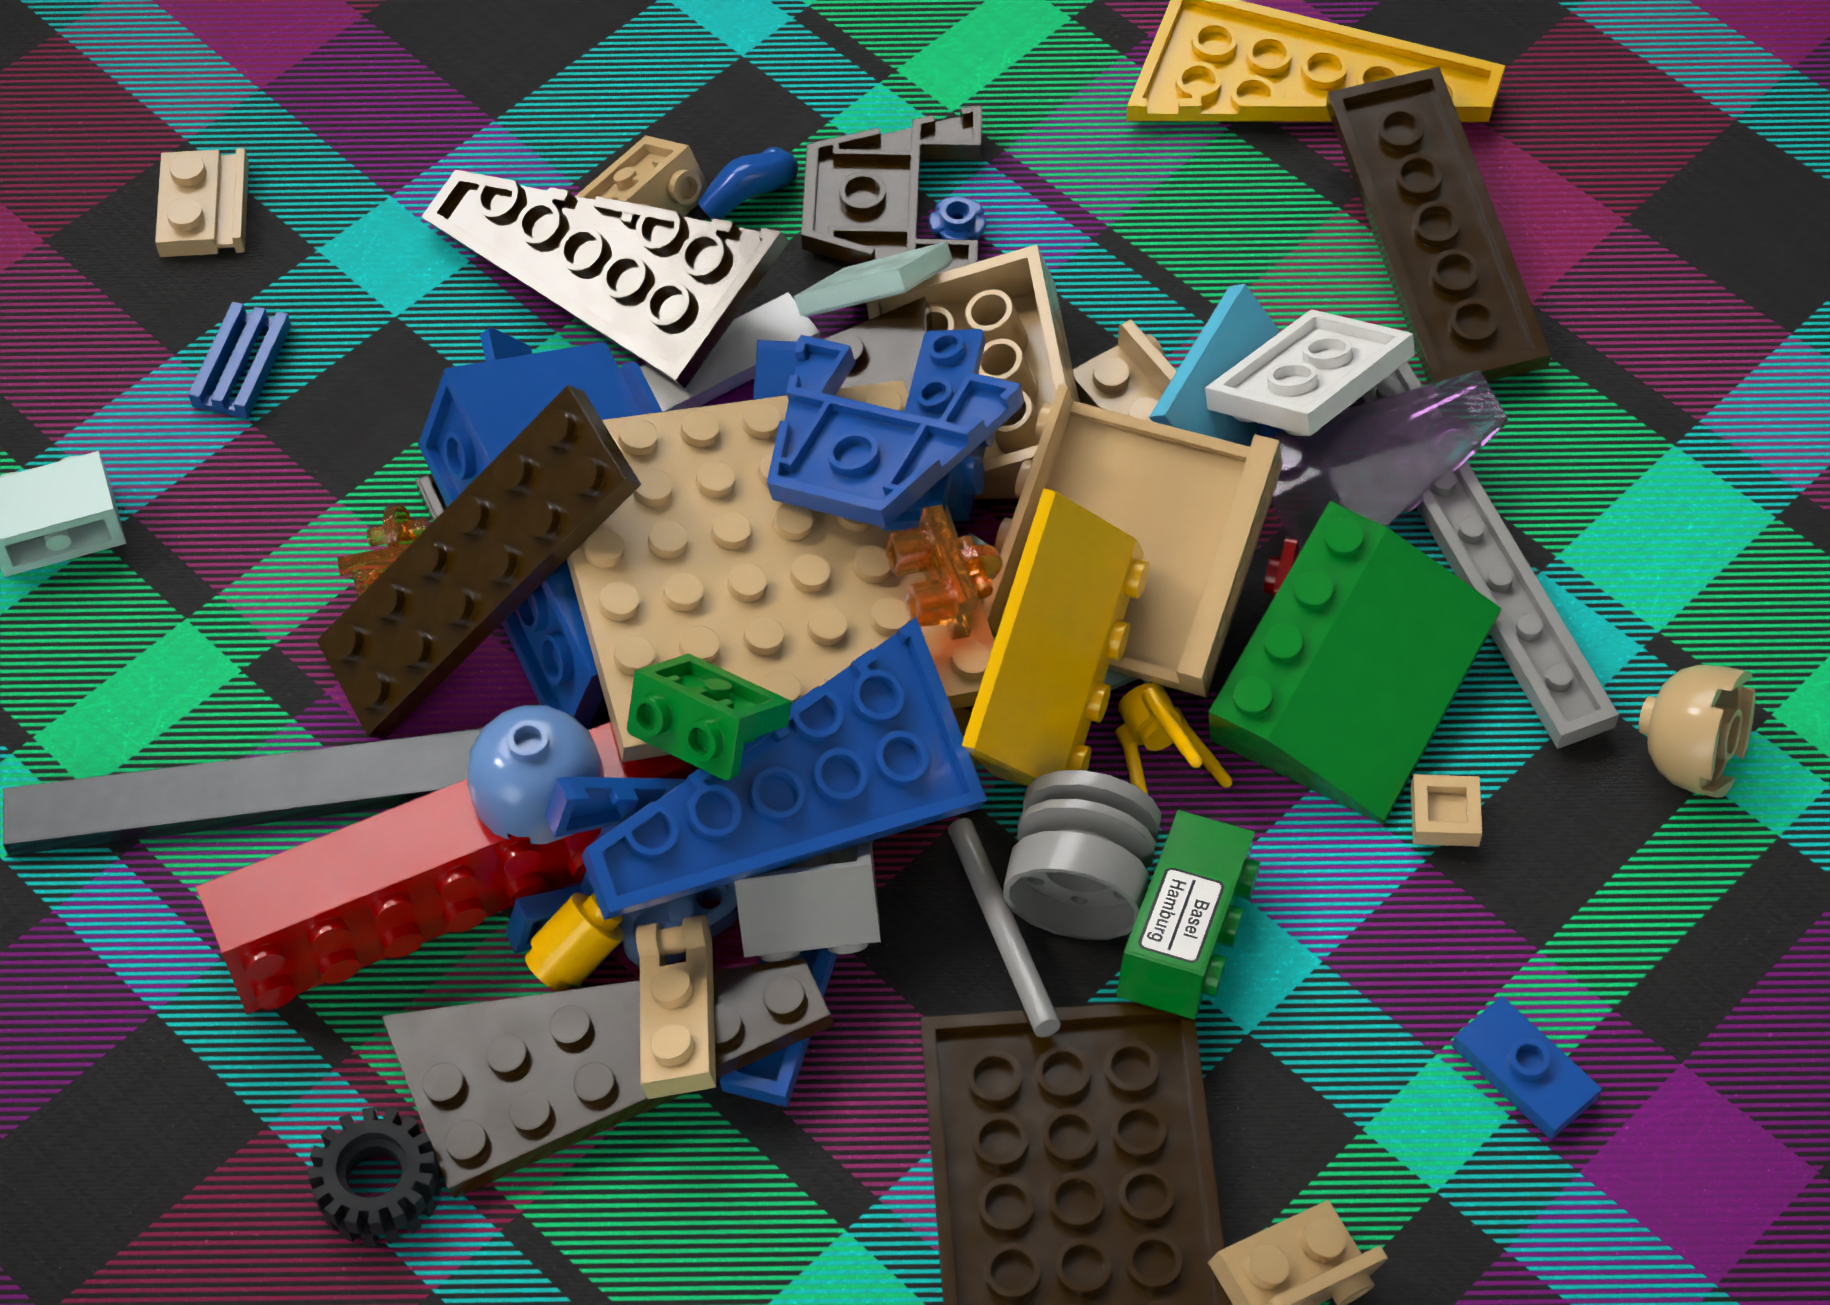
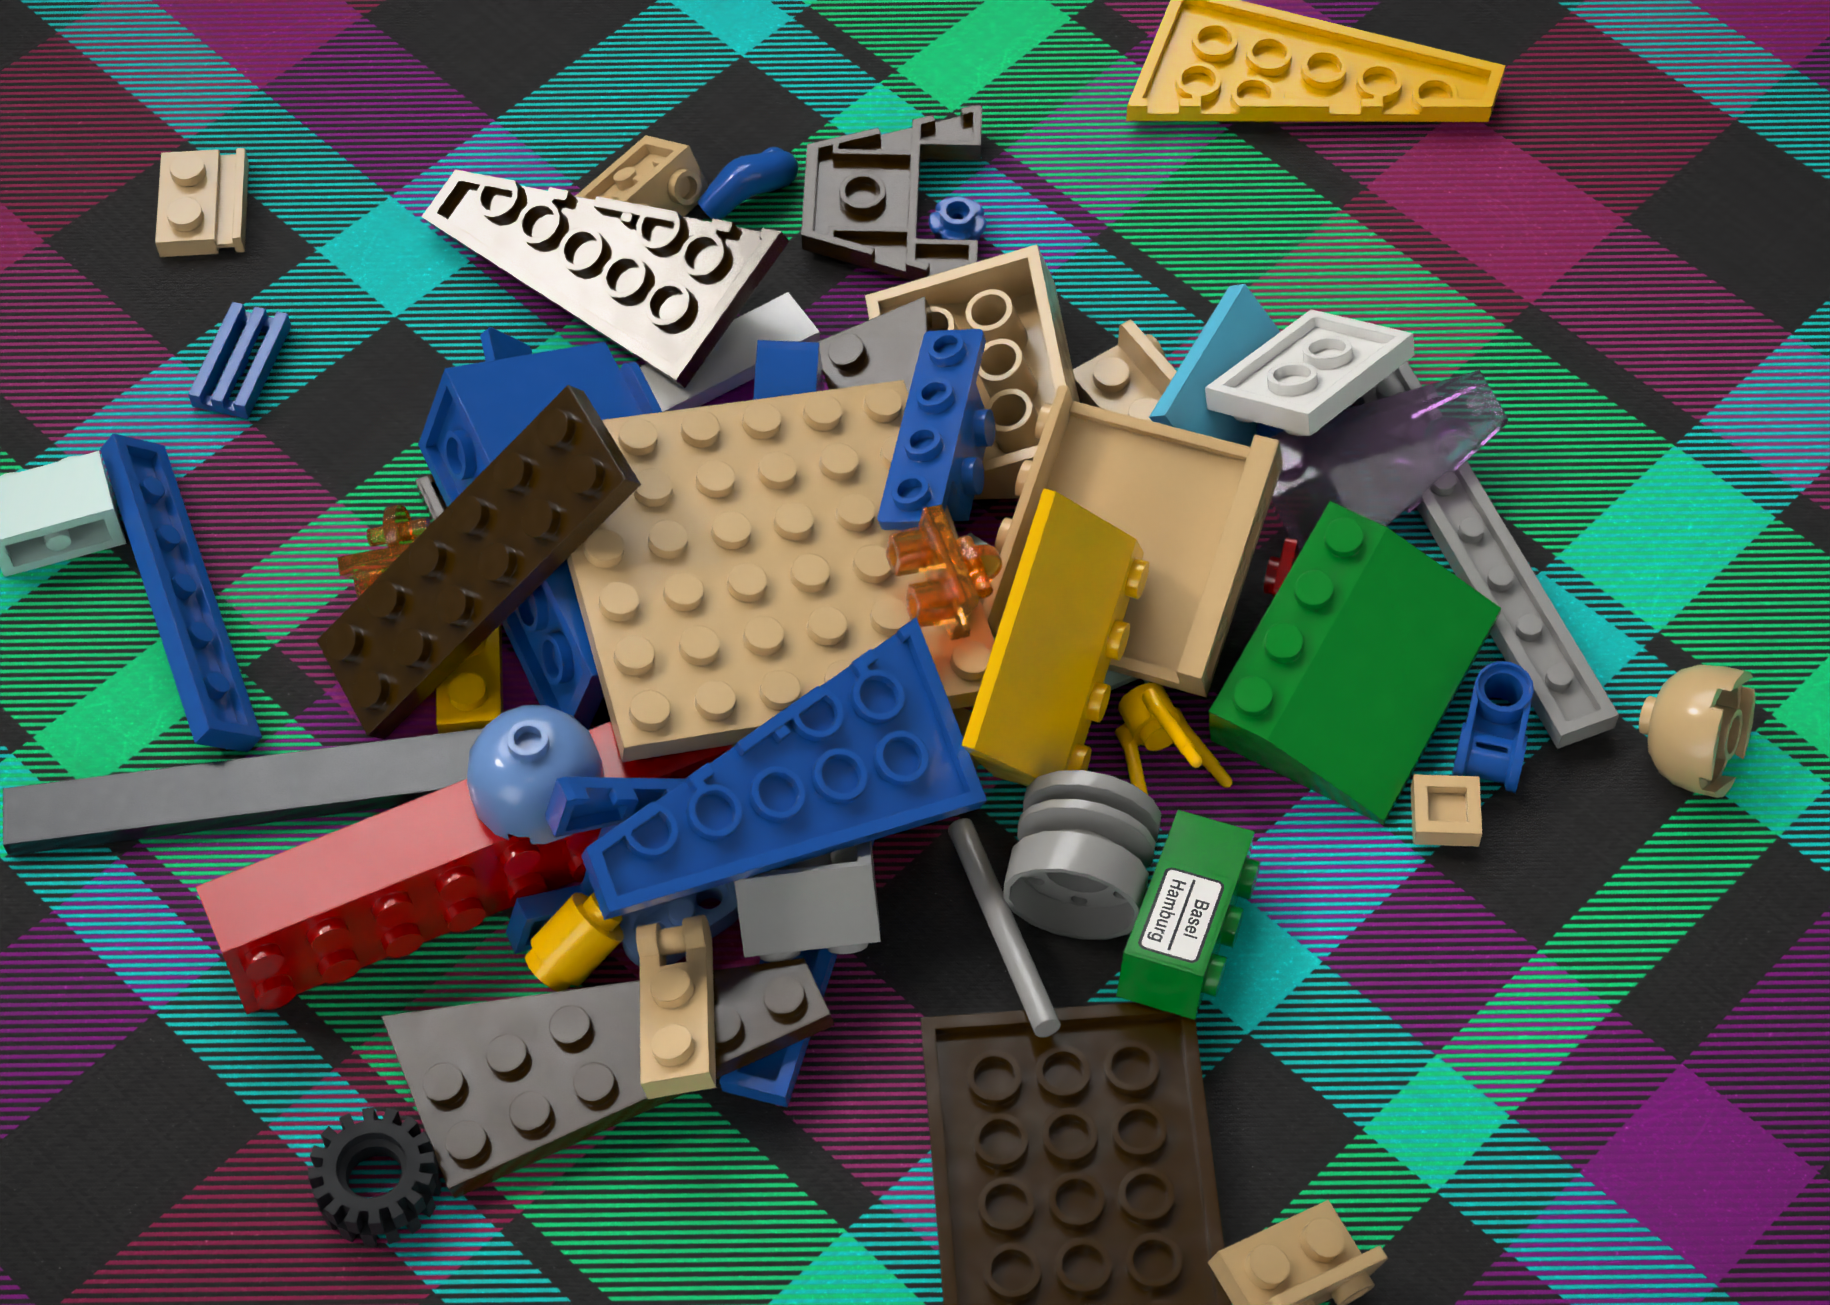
(180, 595): none -> blue plate
(473, 690): none -> yellow plate
(702, 713): green bracket -> none
(868, 457): blue wing -> none
(873, 280): light aqua tile -> none
(1437, 228): dark brown plate -> none
(1494, 735): none -> blue piece
(1526, 1067): blue plate -> none

